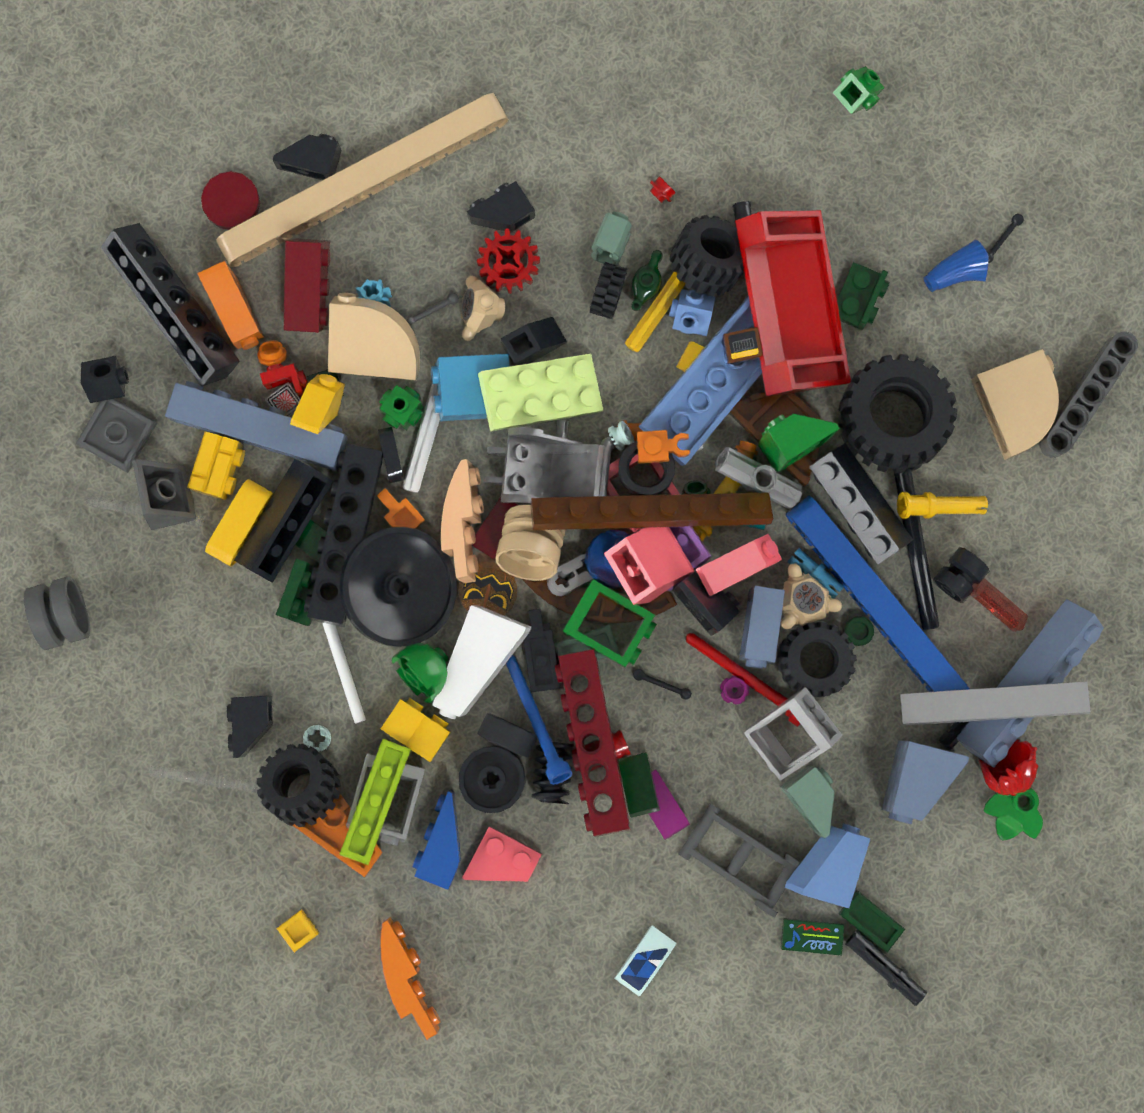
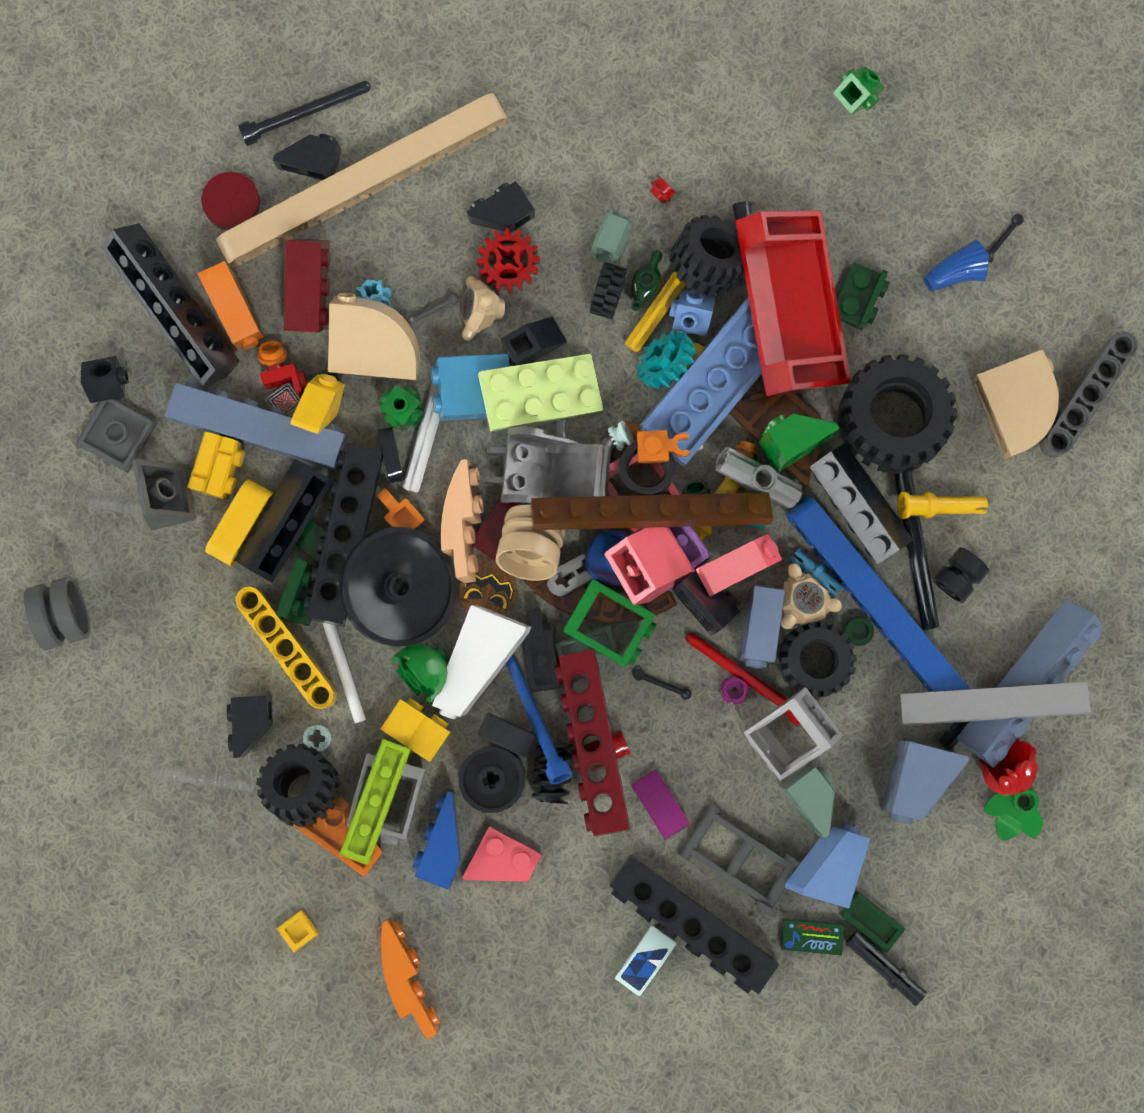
(253, 131): none -> black piece
(273, 642): none -> yellow beam
(638, 785): dark green tile -> none
(666, 359): none -> teal gear
(742, 345): slope -> none
(760, 965): none -> black brick
(999, 606): clear red slope -> none

